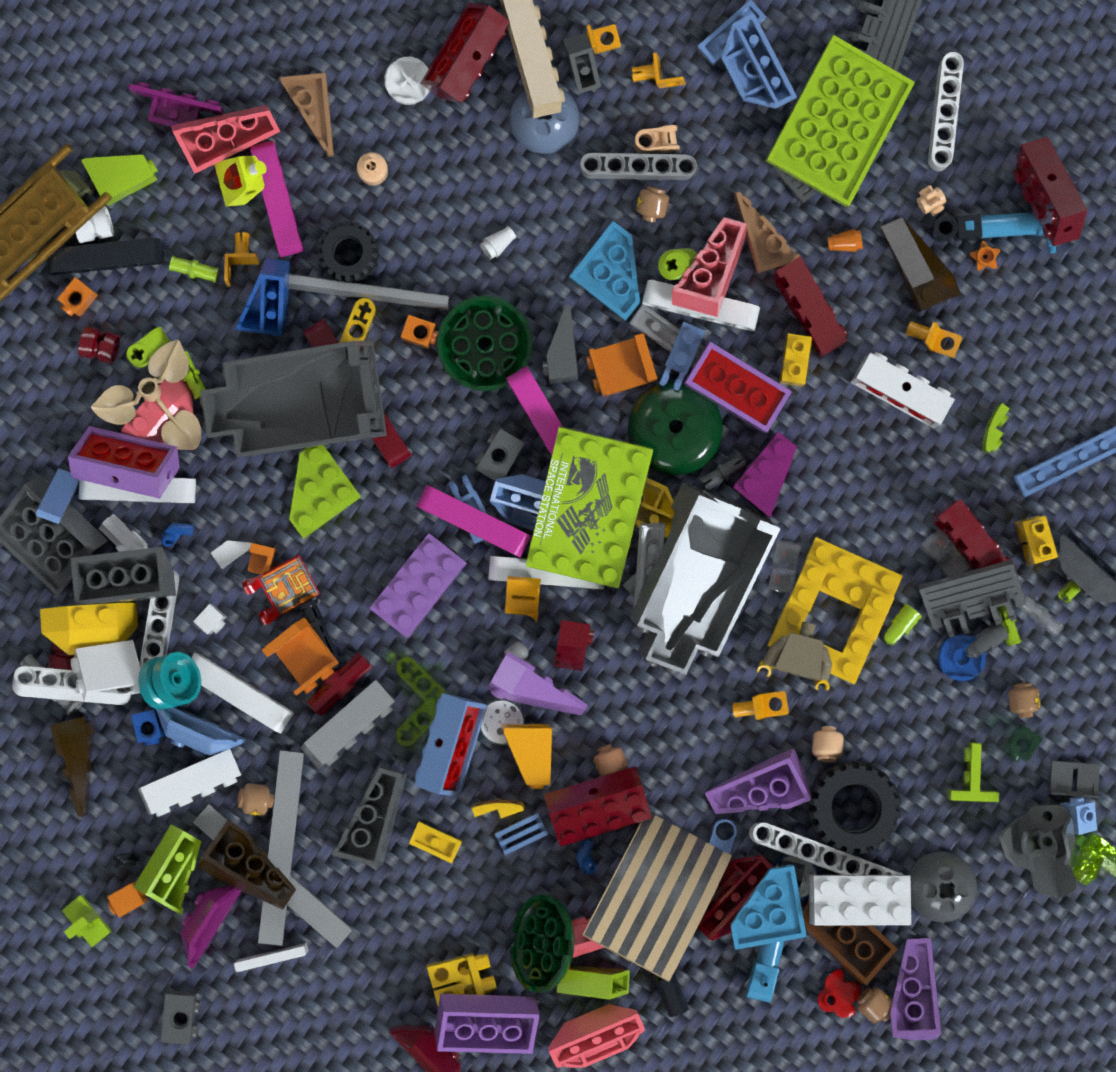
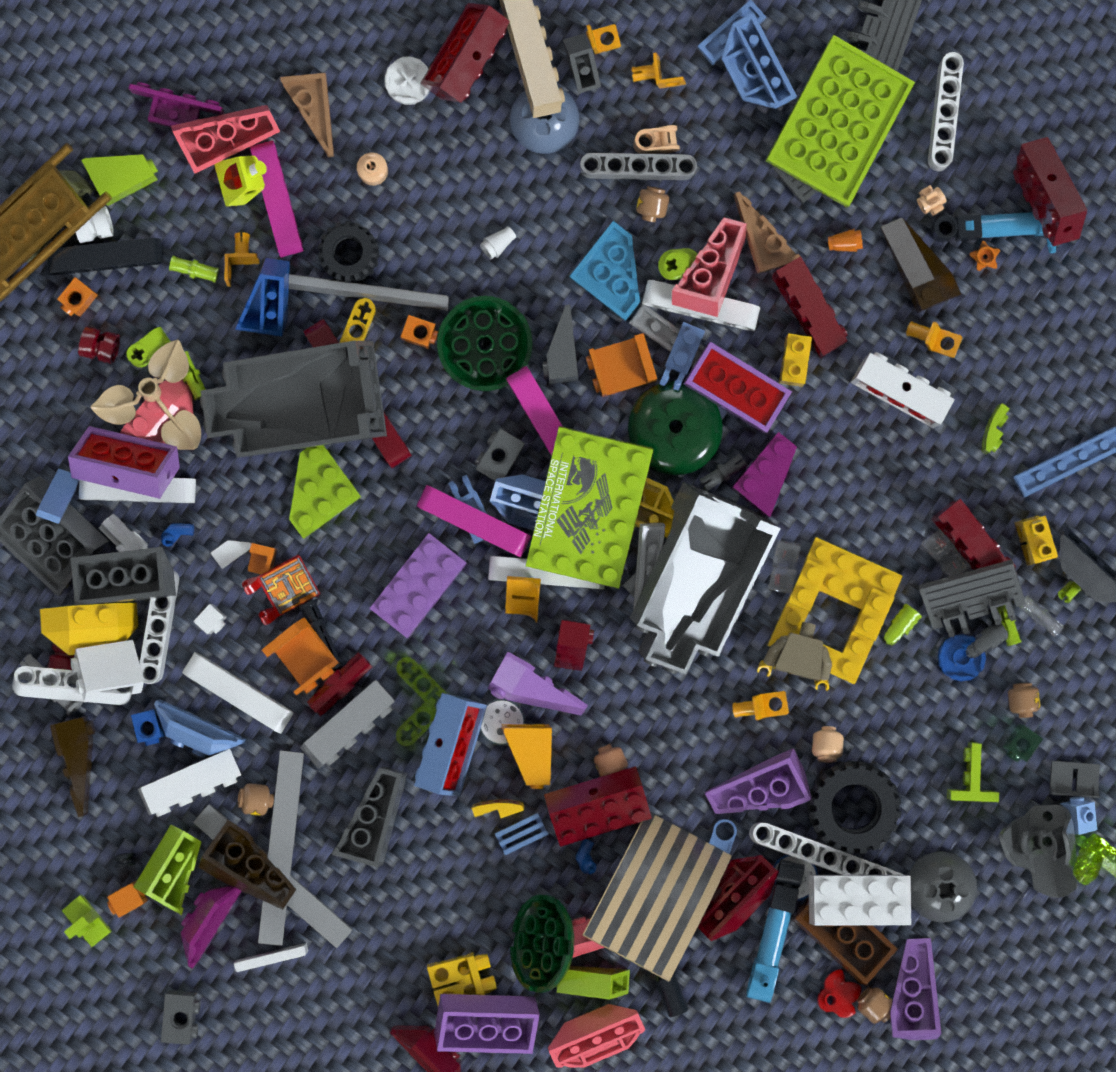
(169, 681): teal wheel -> none
(435, 842): yellow plate -> none
(518, 649): light grey piece -> none
(771, 911): dark azure plate -> none

